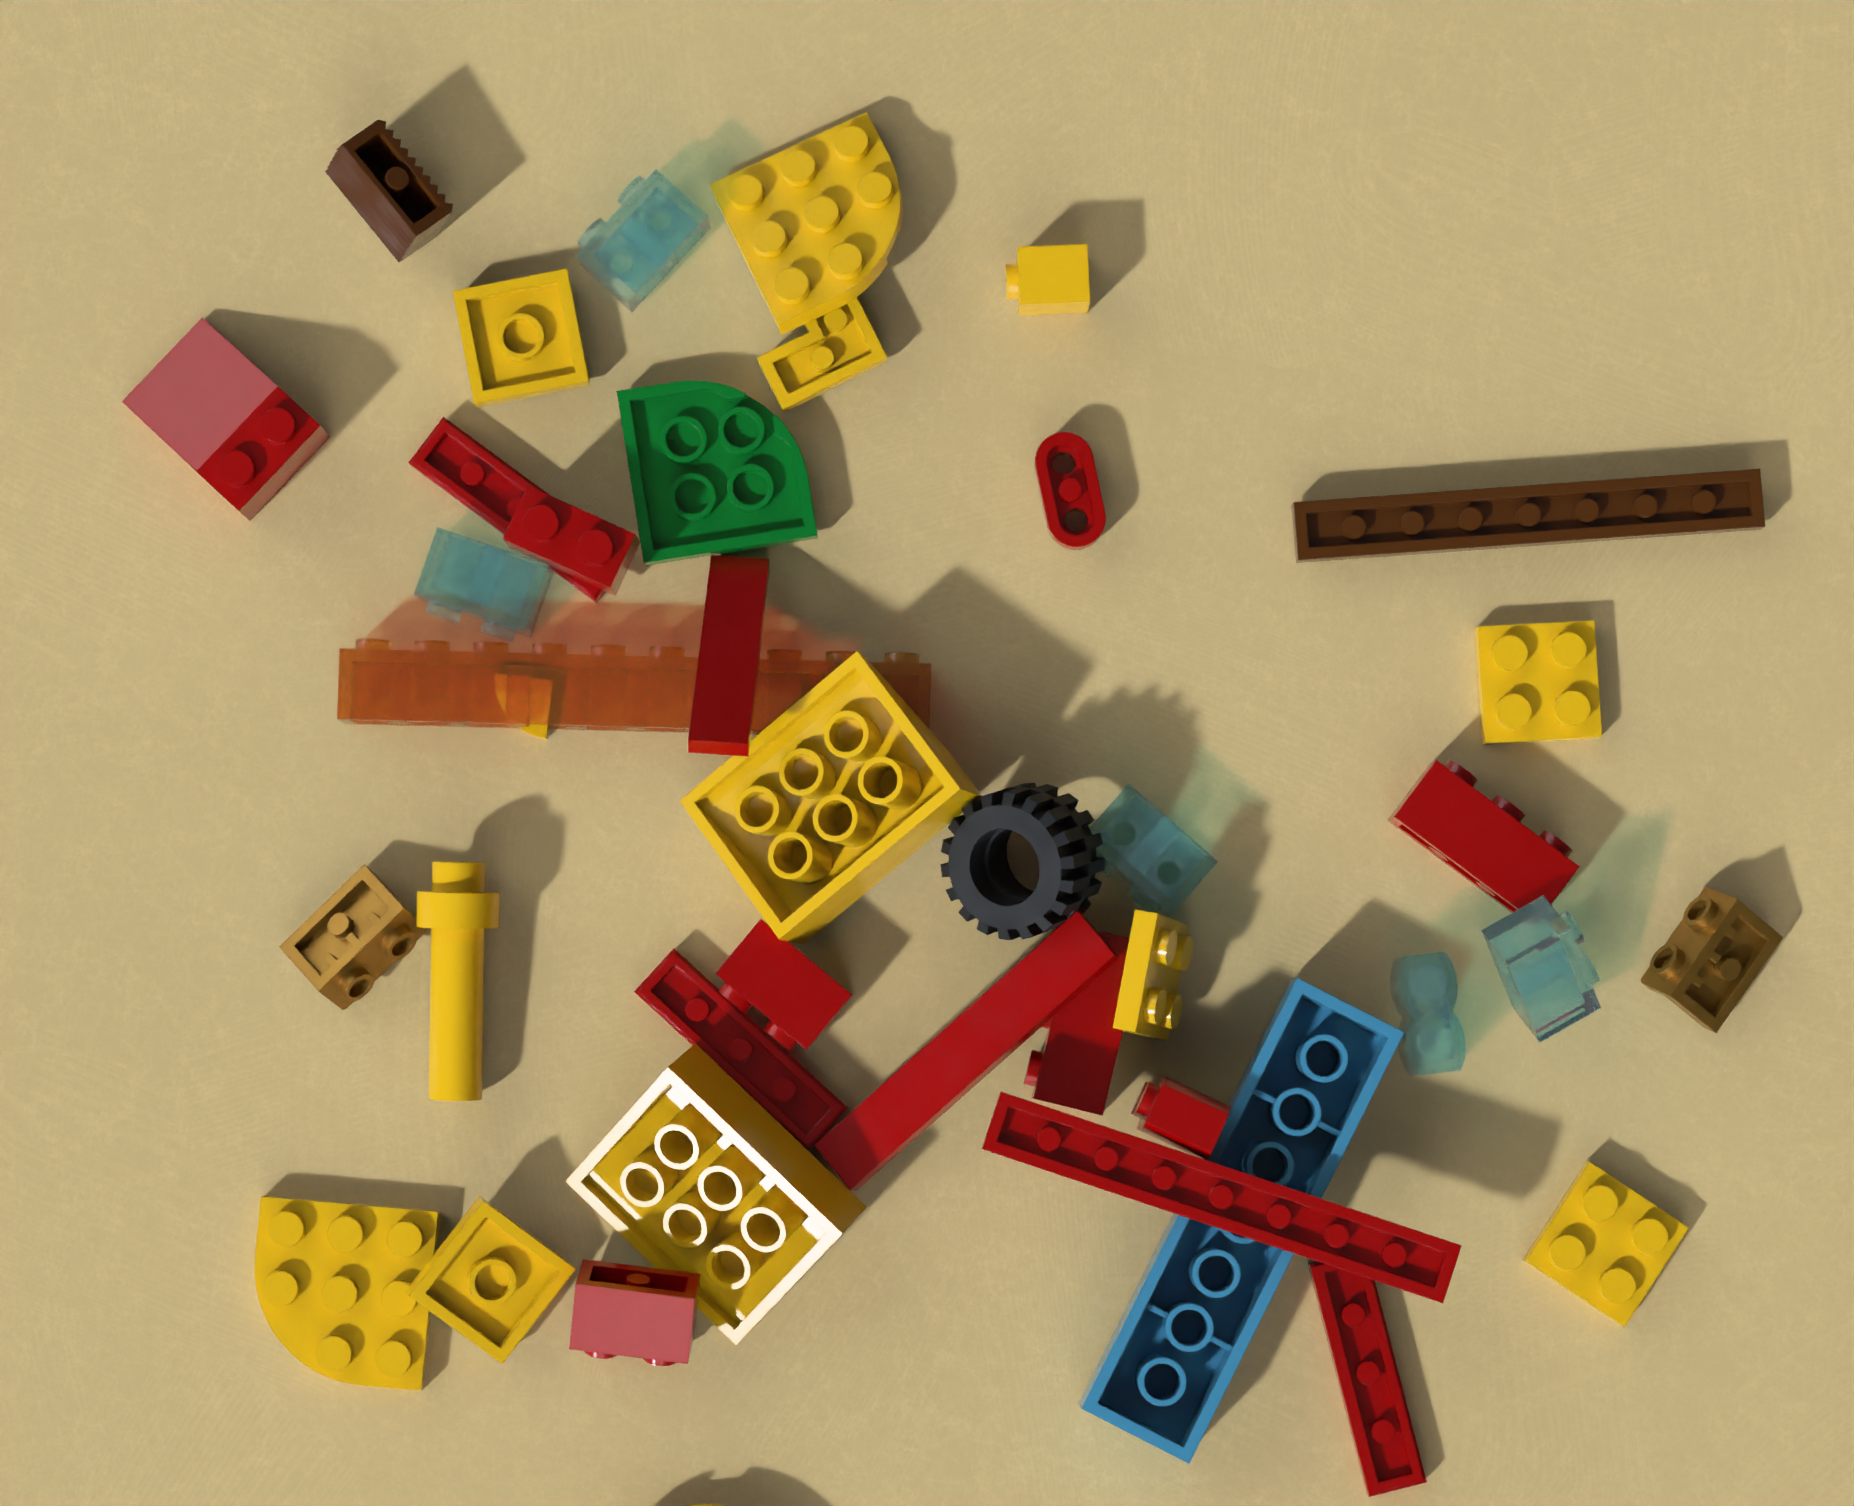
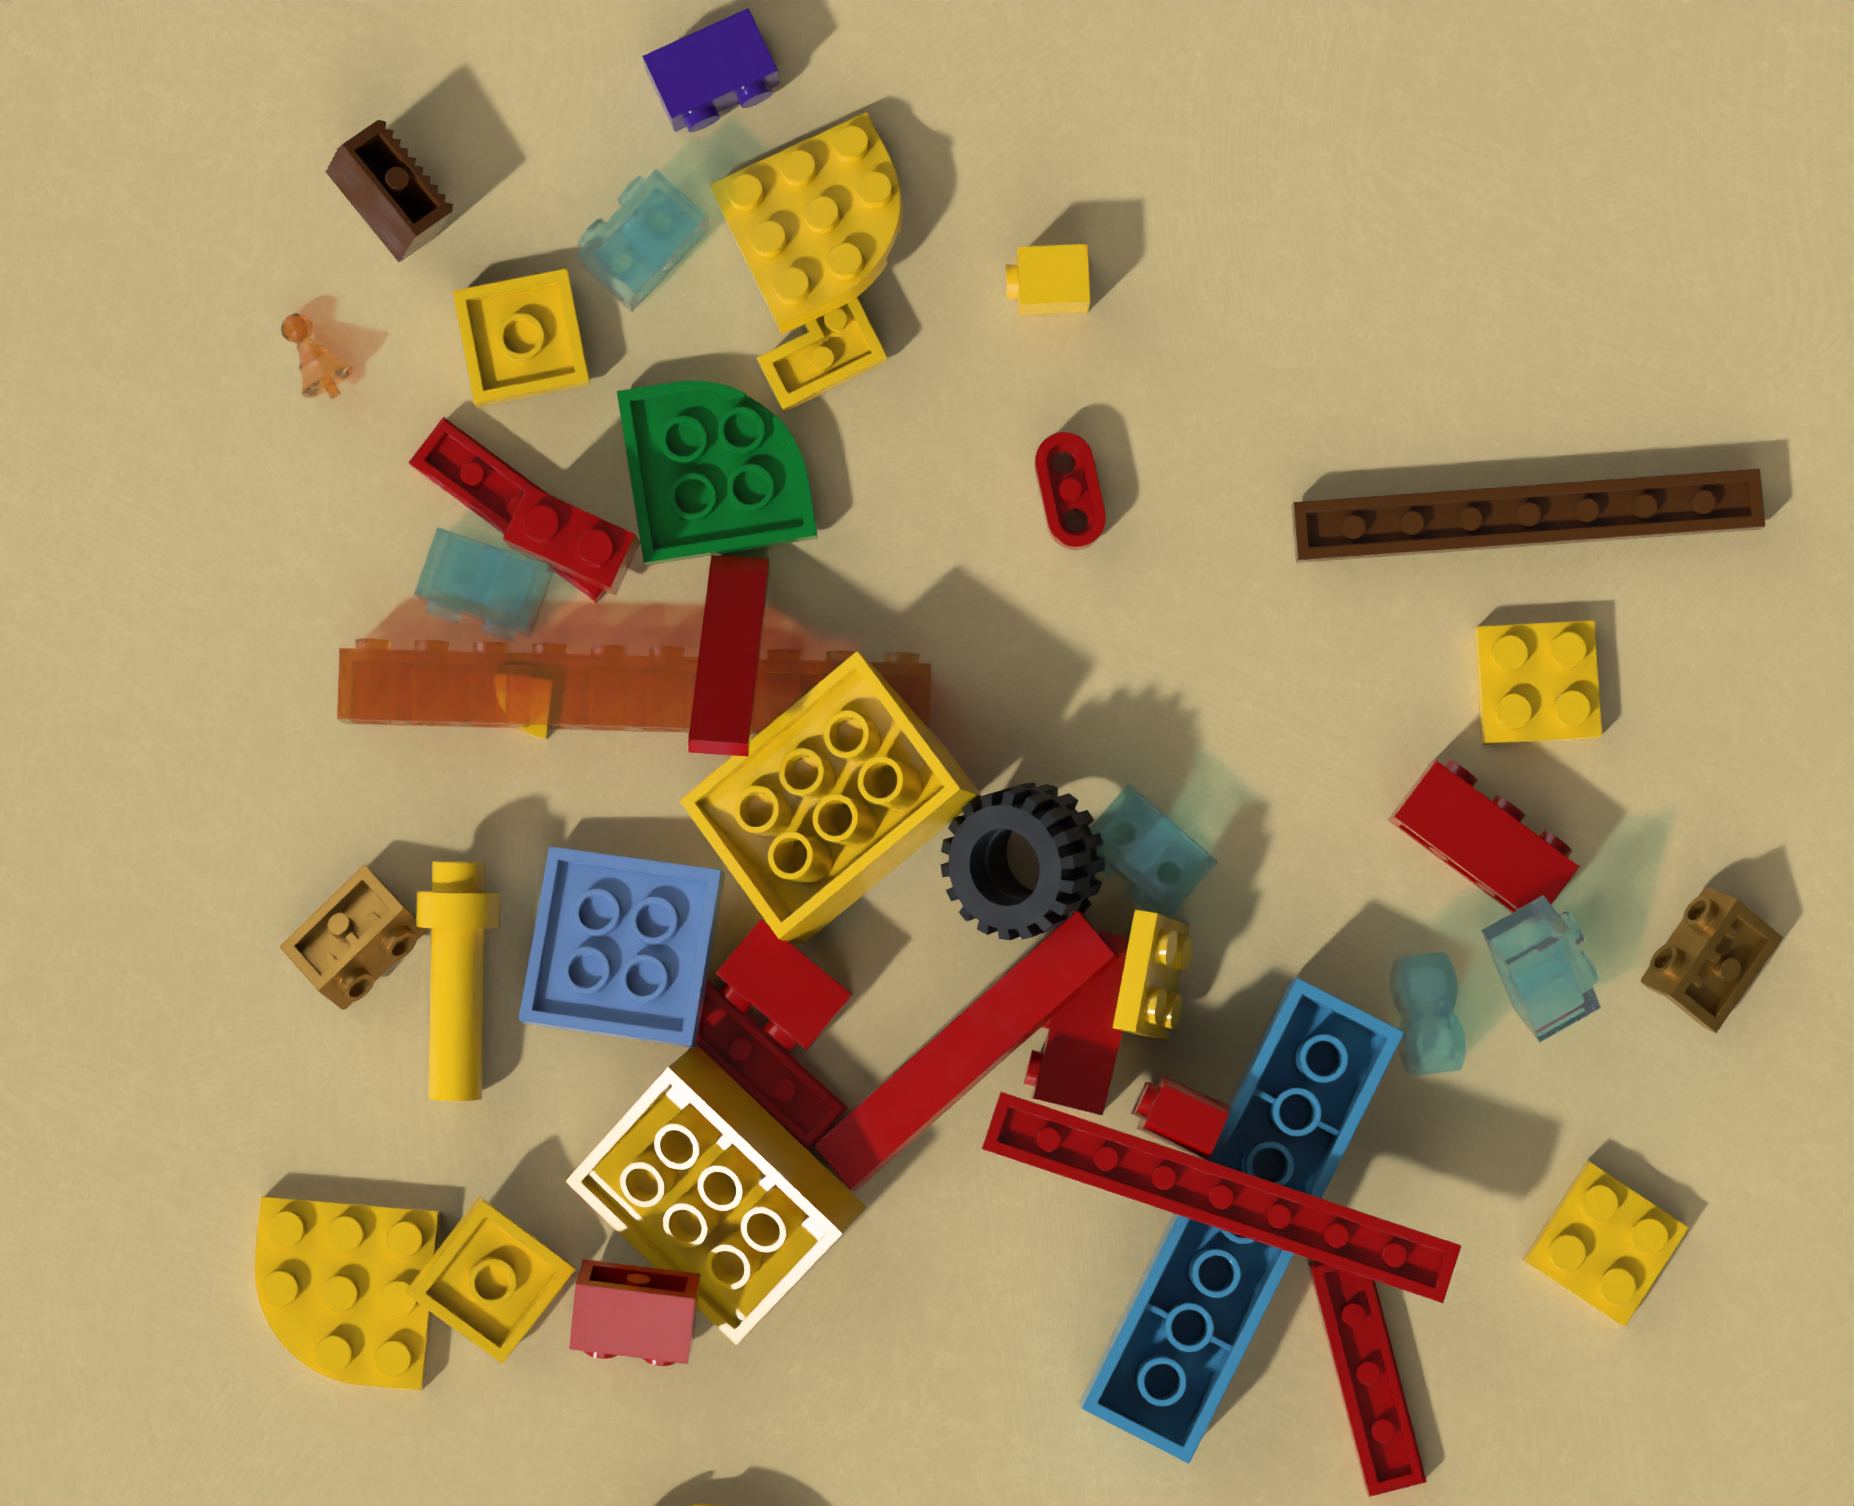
(226, 419): slope -> none
(318, 366): none -> clear orange piece
(622, 947): none -> medium blue plate
(712, 72): none -> dark purple brick

